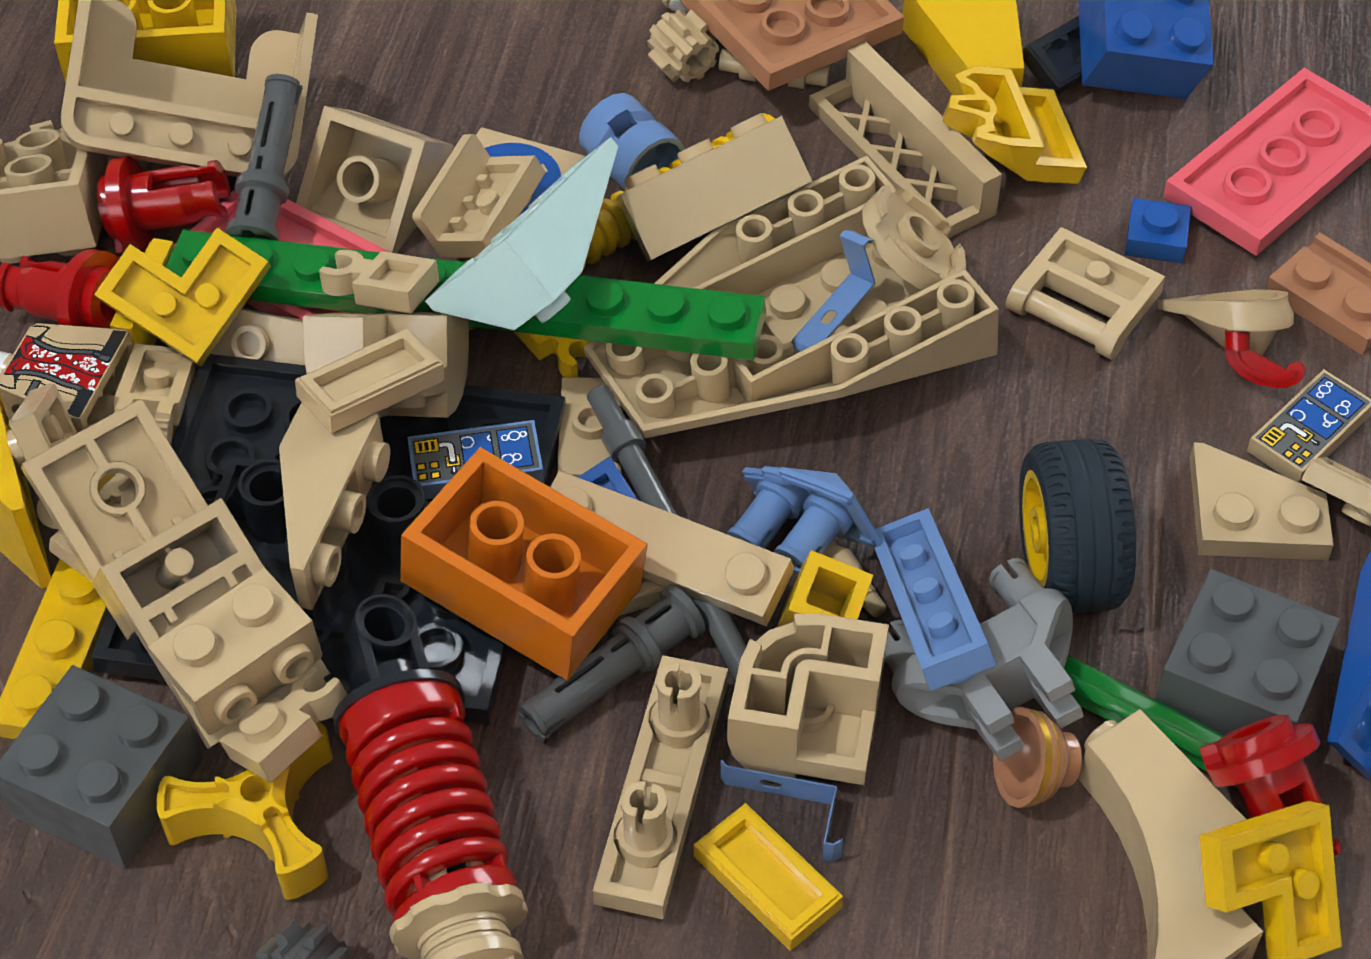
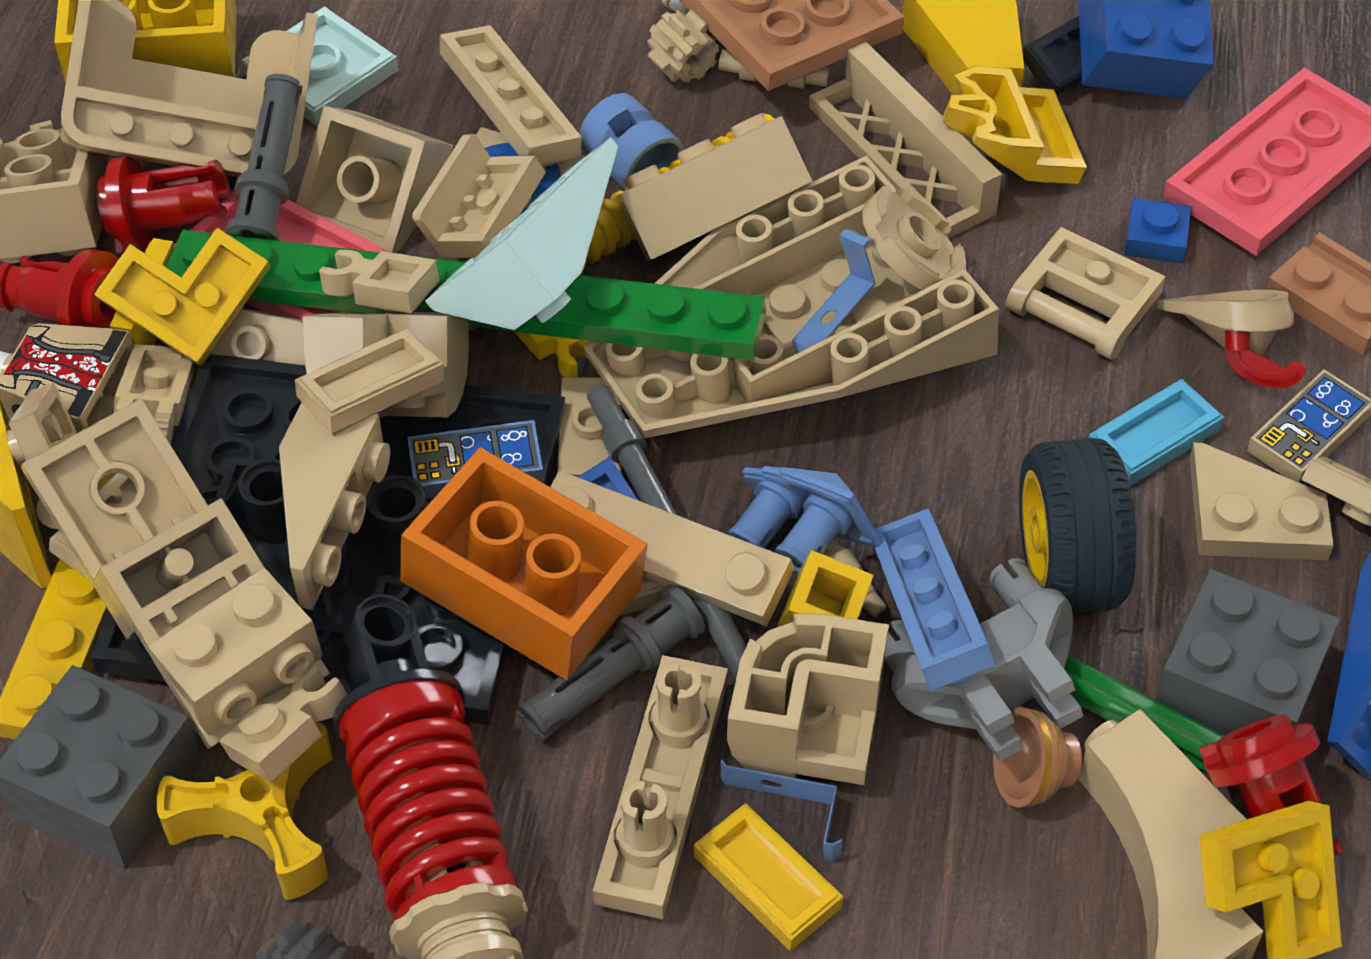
(342, 64): none -> light aqua tile
(510, 95): none -> tan plate
(1160, 429): none -> medium azure tile

